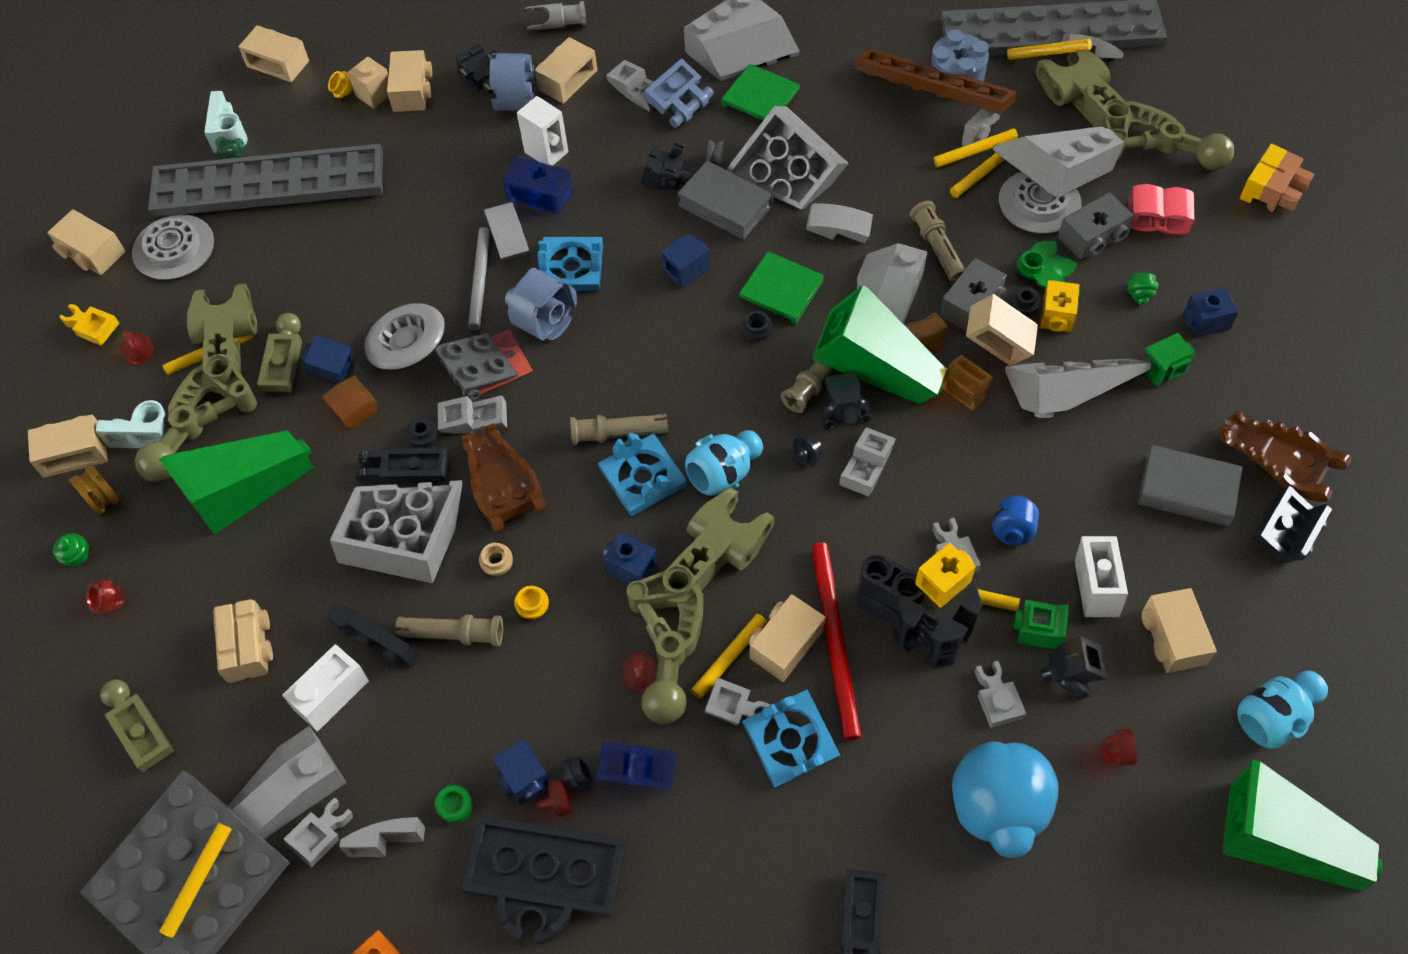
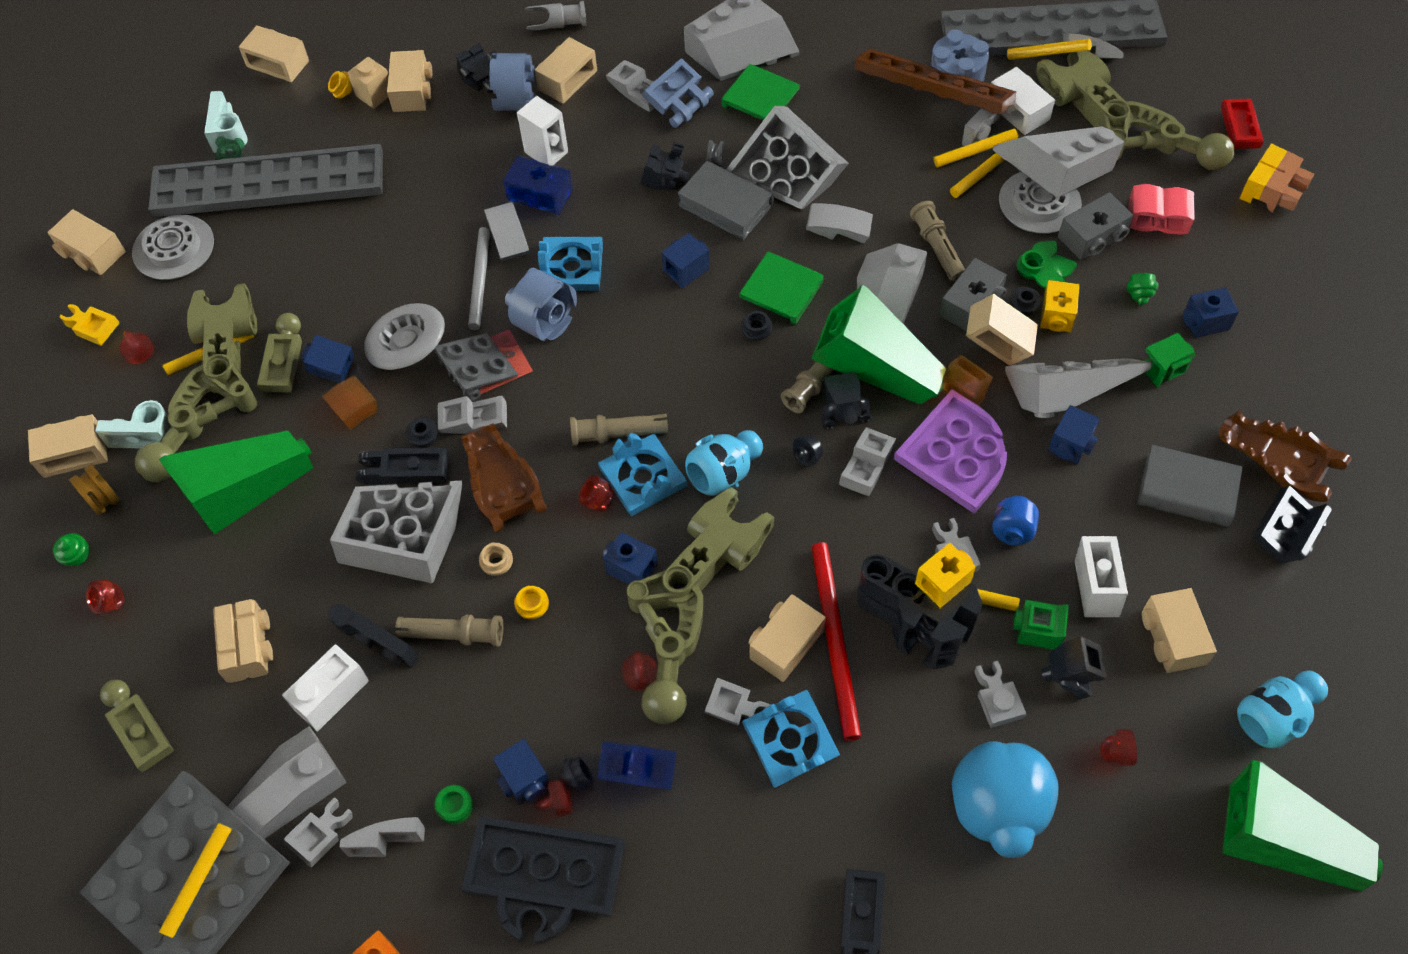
(594, 492): none -> clear red tile
(727, 657): yellow bar -> none
(929, 332): clear orange piece -> none
(957, 451): none -> medium lavender plate
(1032, 103): none -> white brick
(1074, 435): none -> dark blue brick
(1242, 123): none -> red plate

